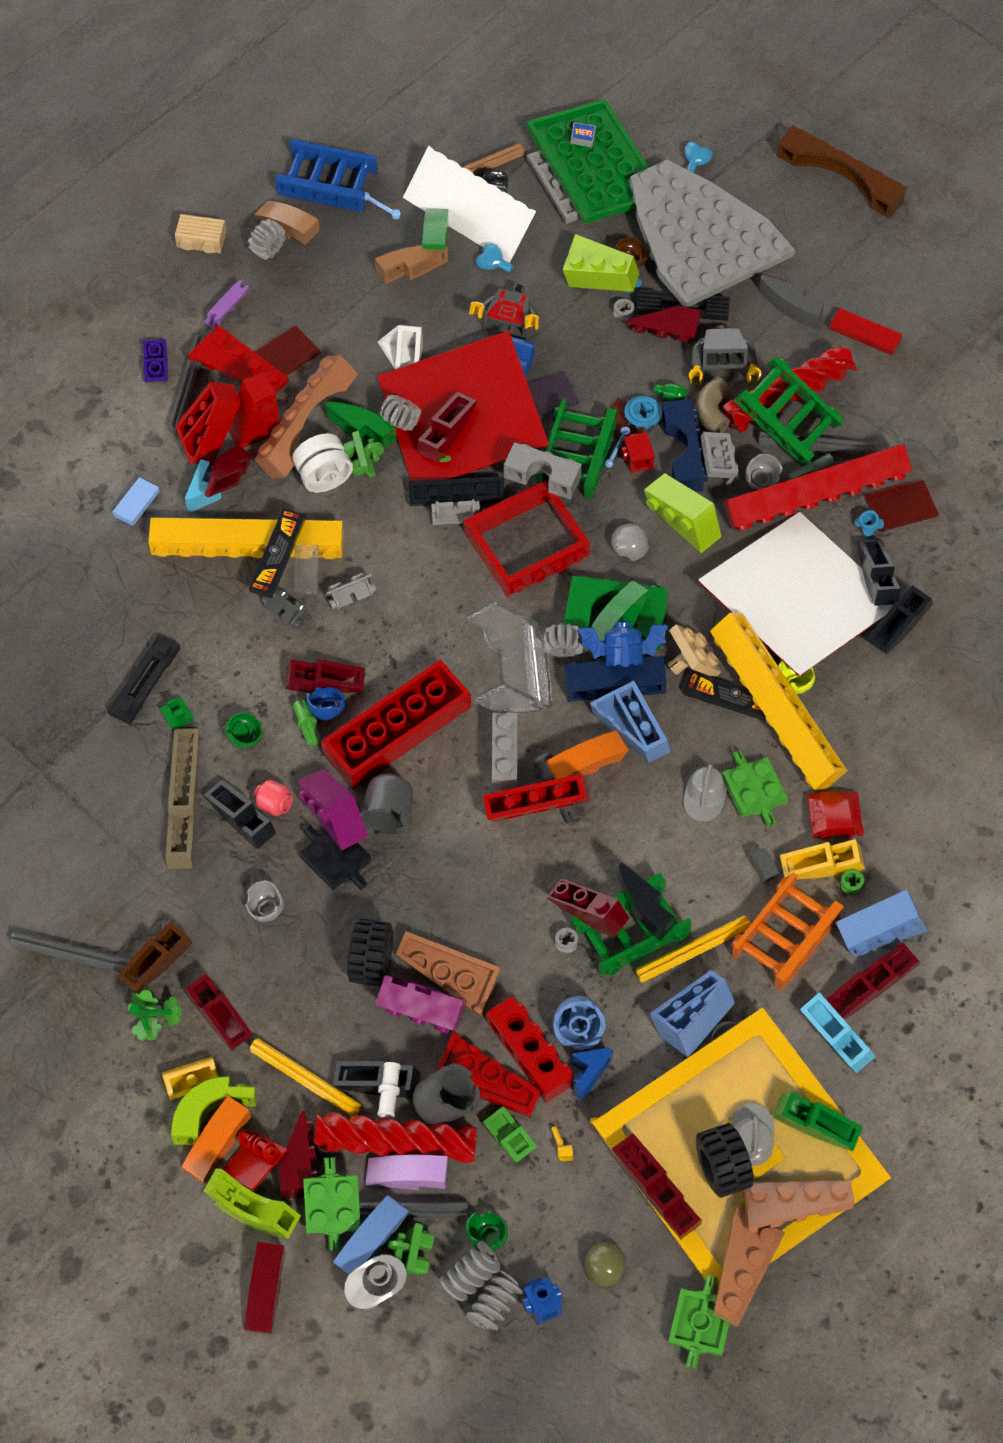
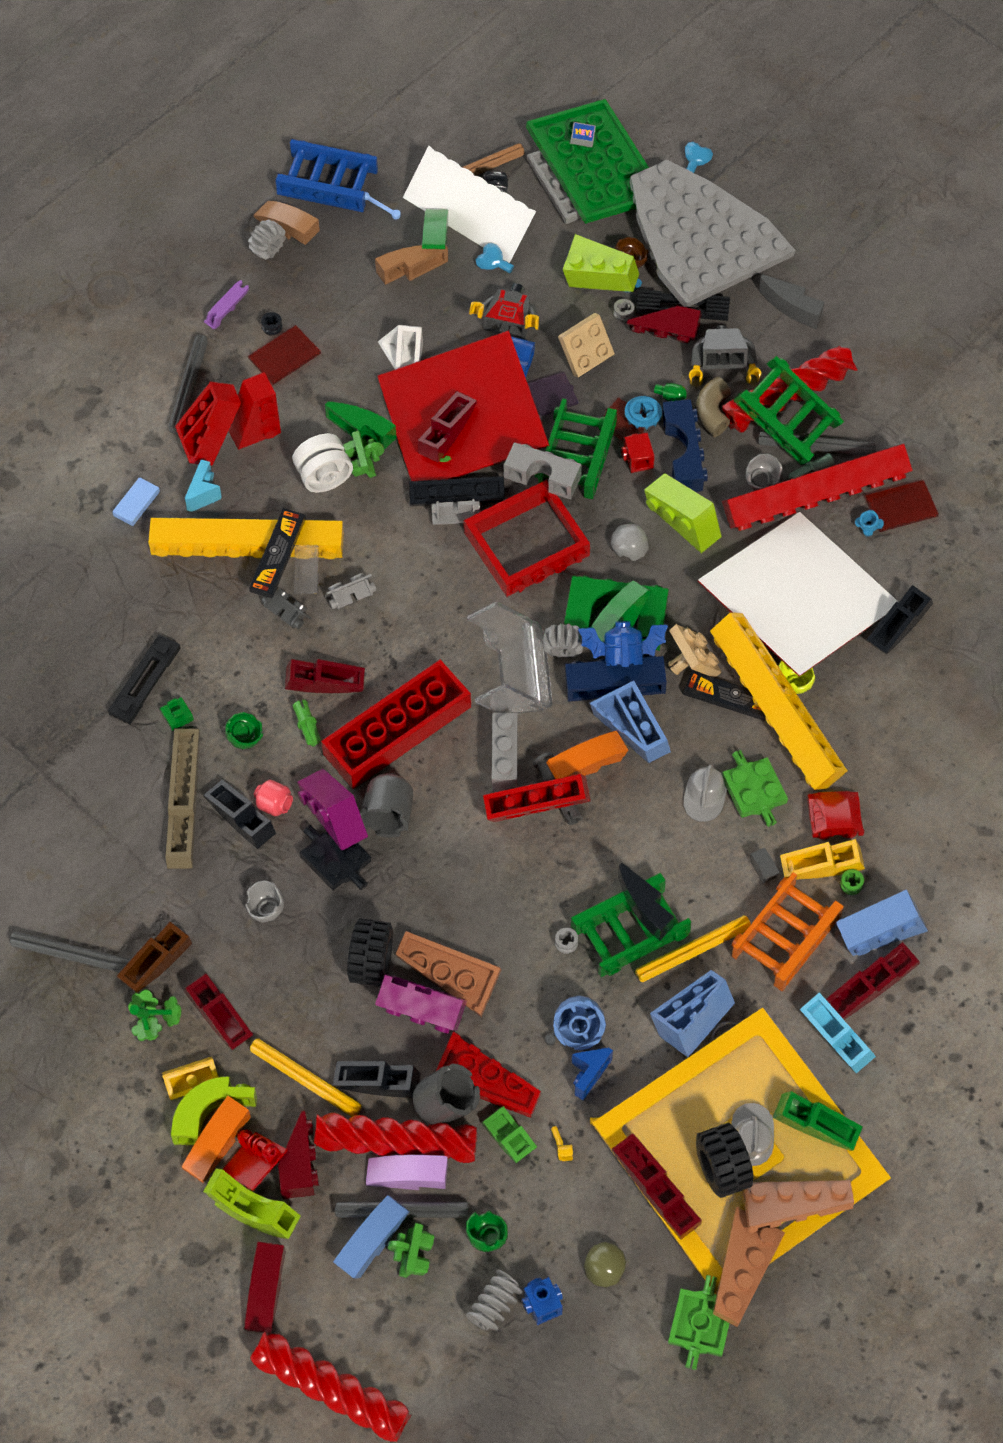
(155, 360): dark purple slope -> none
(200, 233): tan brick -> none
(228, 470): dark red slope -> none
(230, 356): red wing -> none
(271, 317): none -> black bush
(276, 454): nougat arch -> none
(326, 703): blue hair -> none
(331, 1204): bright green plate -> none
(338, 1391): none -> red piece
(375, 1281): light grey piece -> none
(389, 1090): white pin -> none
(400, 412): light grey gear -> none
(473, 1274): light grey piece -> none
(513, 1013): red brick -> none
(586, 345): none -> tan plate
(589, 906): dark red slope -> none
(625, 431): light blue hinge -> none
(719, 456): light grey bracket -> none
(804, 149): reddish brown arch -> none
(865, 331): red tile -> none
(878, 572): black slope -> none

